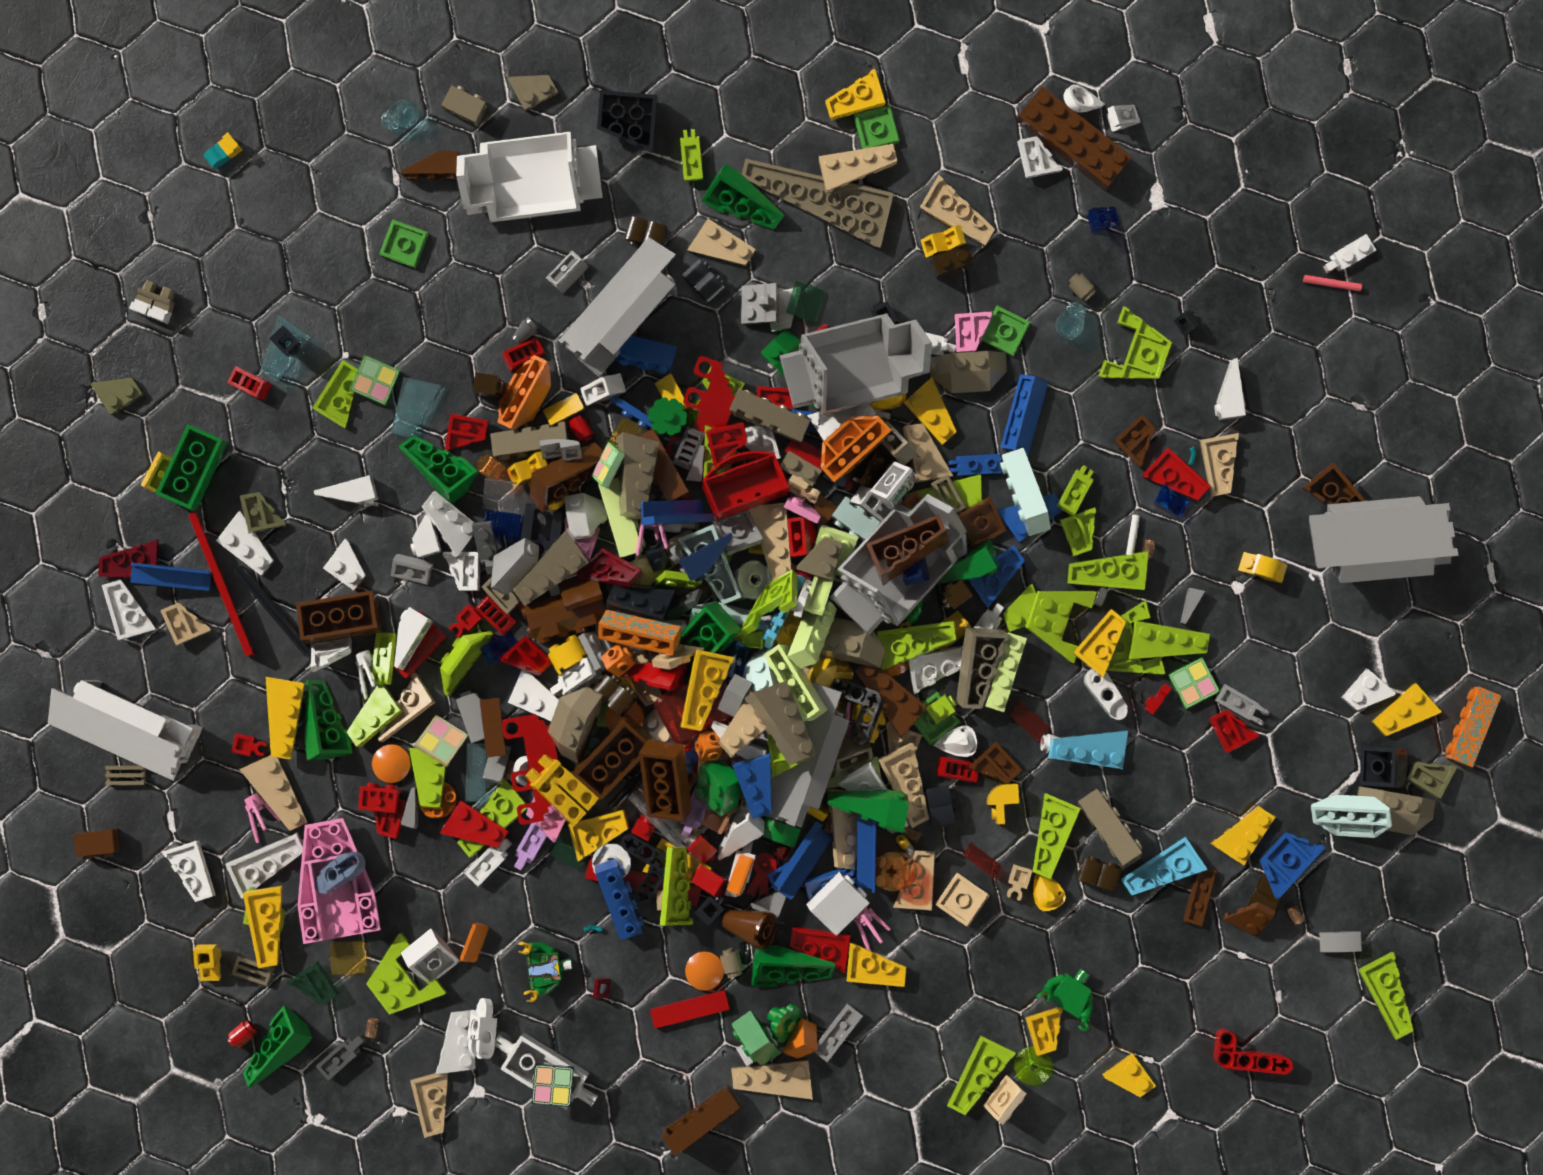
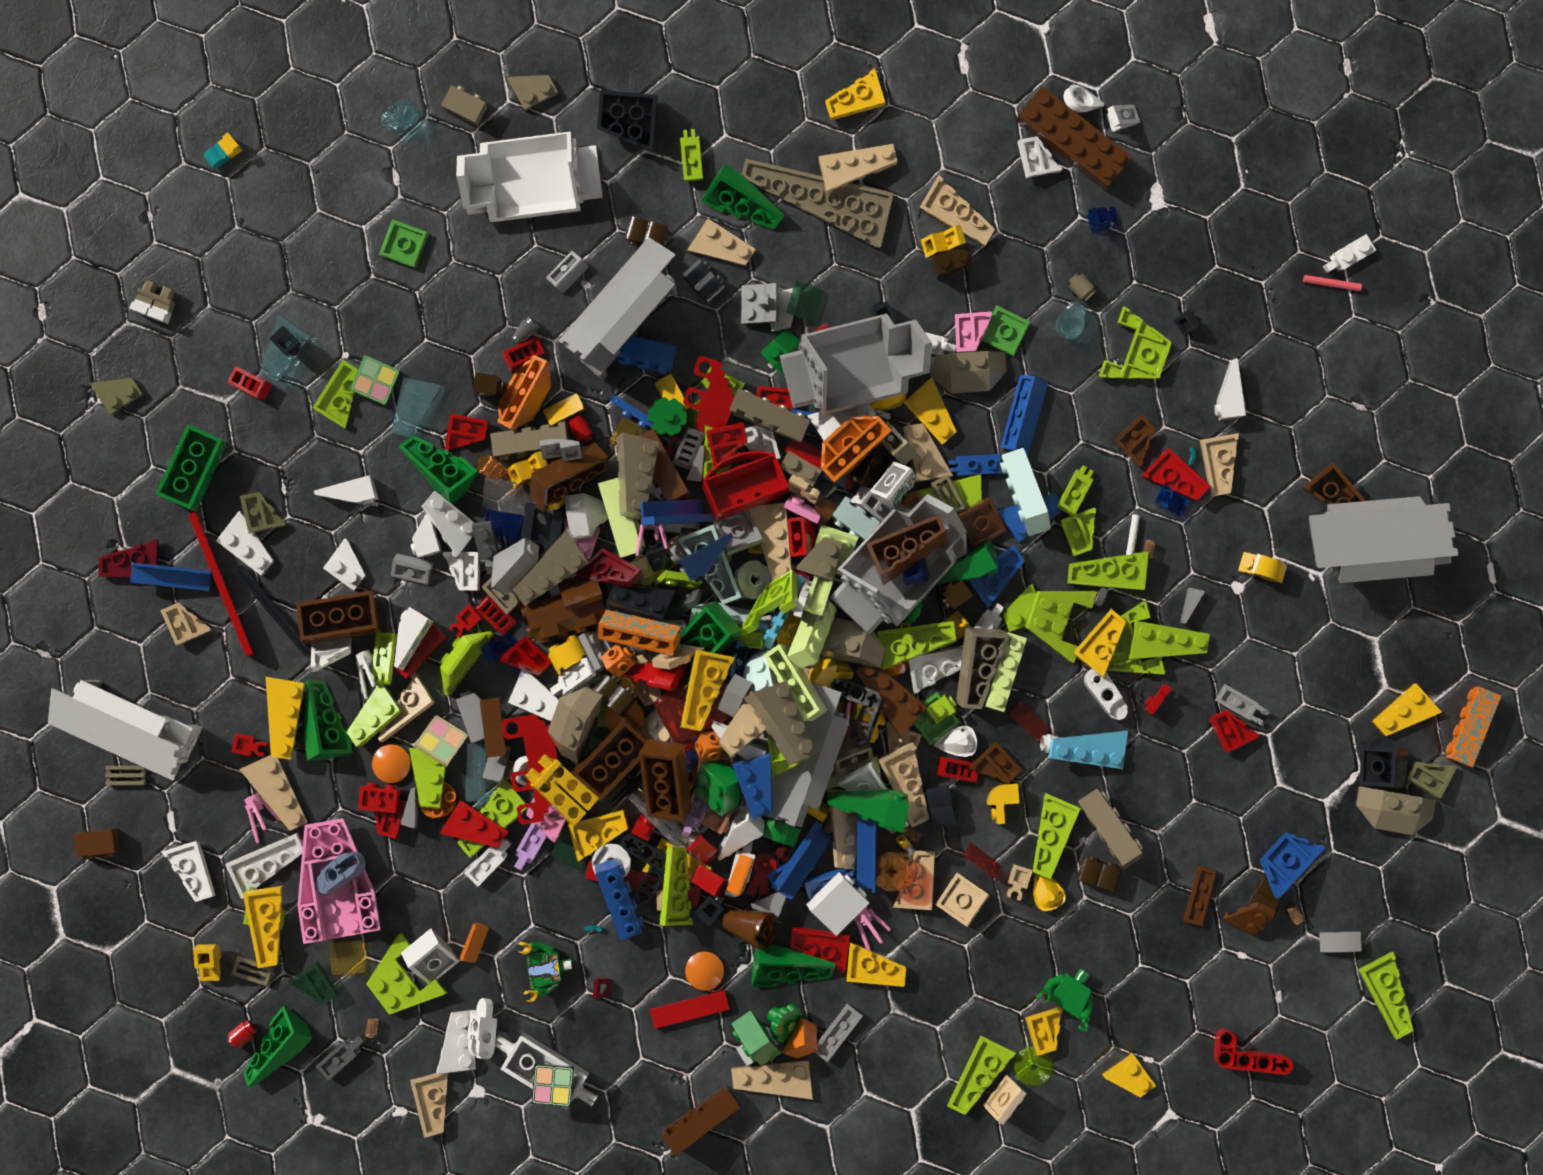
(125, 612): white wing -> none
(156, 472): yellow slope -> none
(438, 165): reddish brown slope -> none
(603, 389): white slope -> none
(608, 465): tile -> none
(731, 962): dark tan brick -> none
(876, 127): bright green tile -> none
(1168, 866): medium azure wing -> none
(1193, 683): tile -> none
(1245, 835): yellow wing -> none
(1352, 816): light aqua wedge -> none
(1367, 691): white wing -> none

